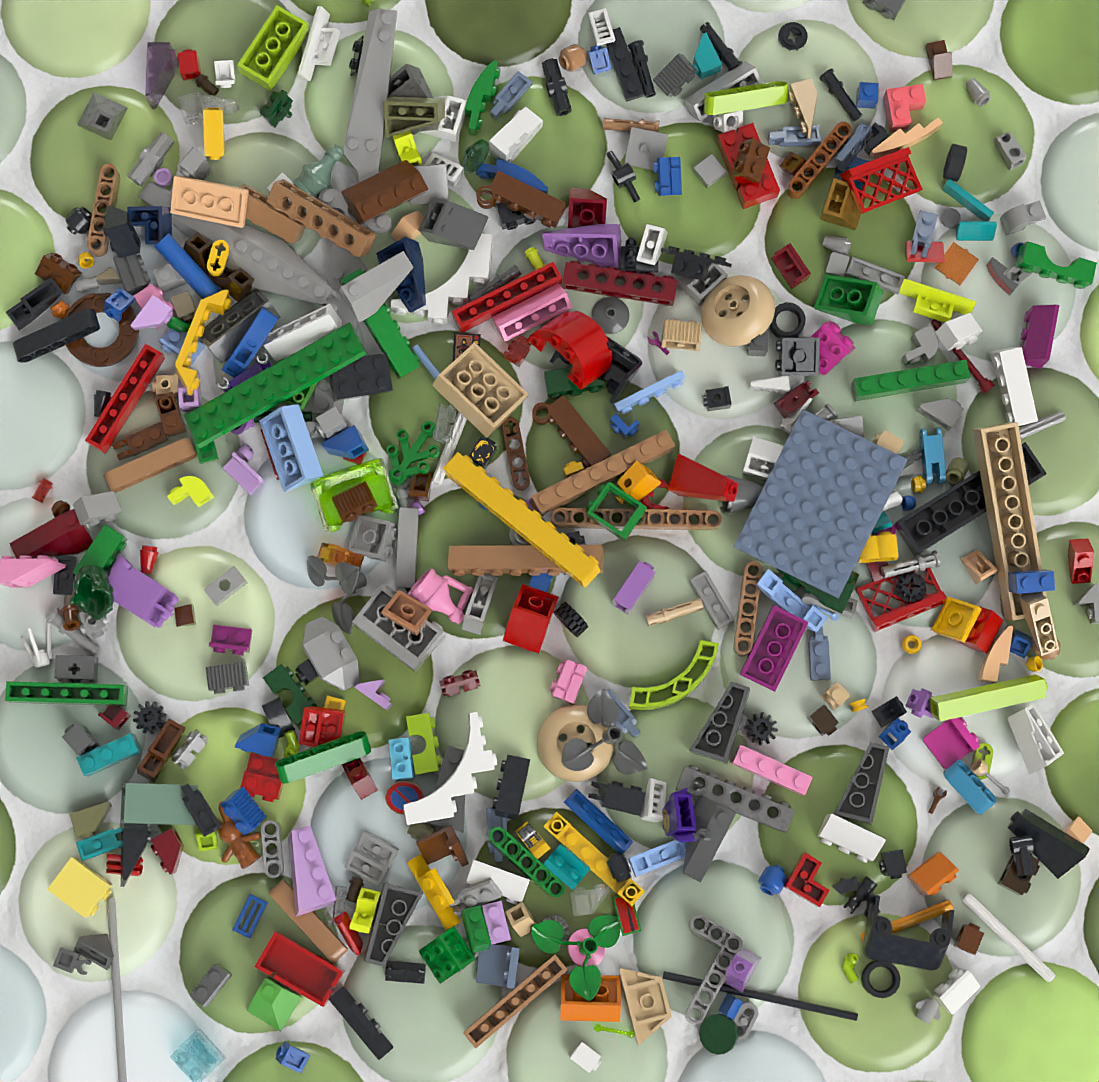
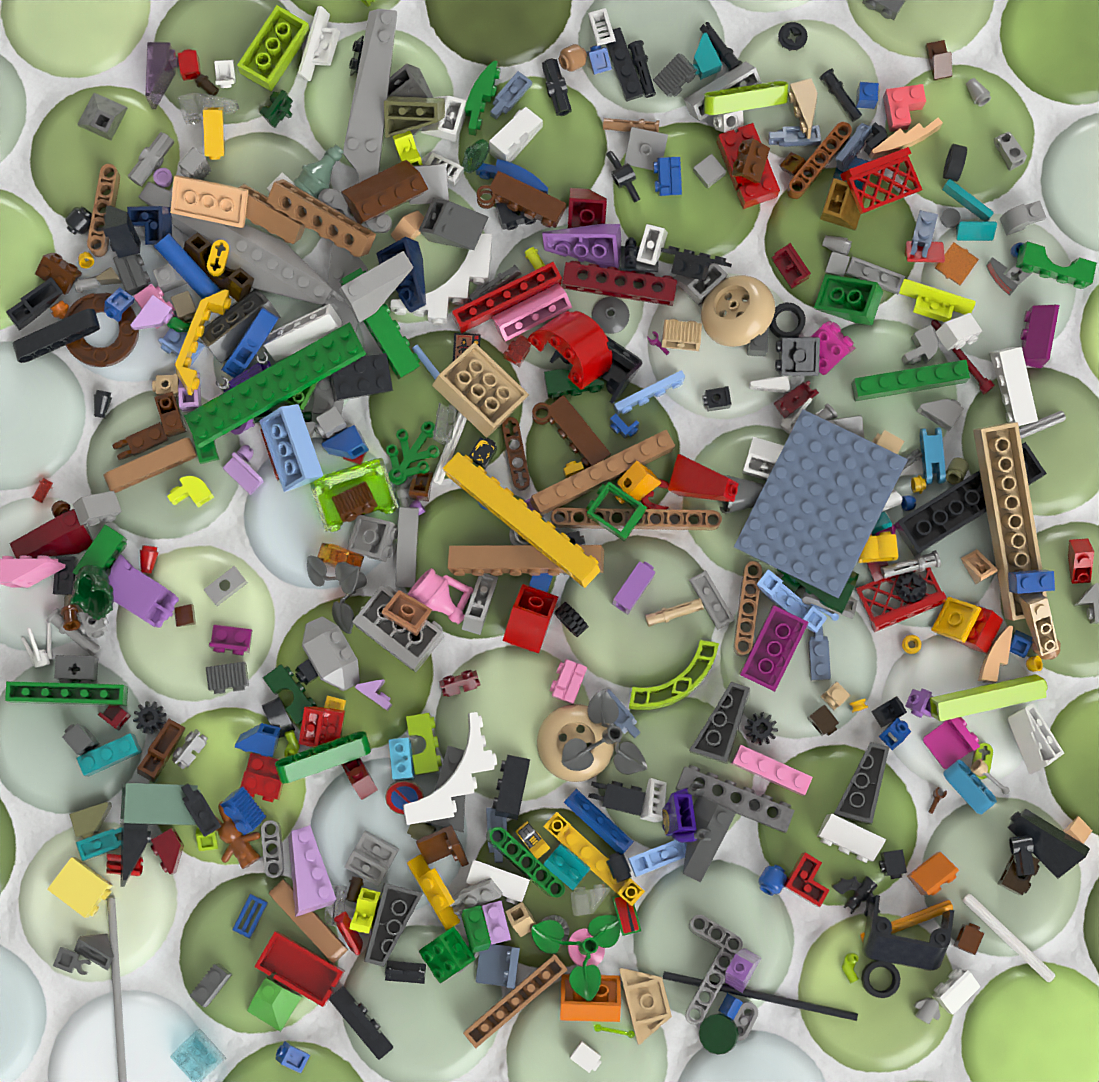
(125, 399): red brick -> none

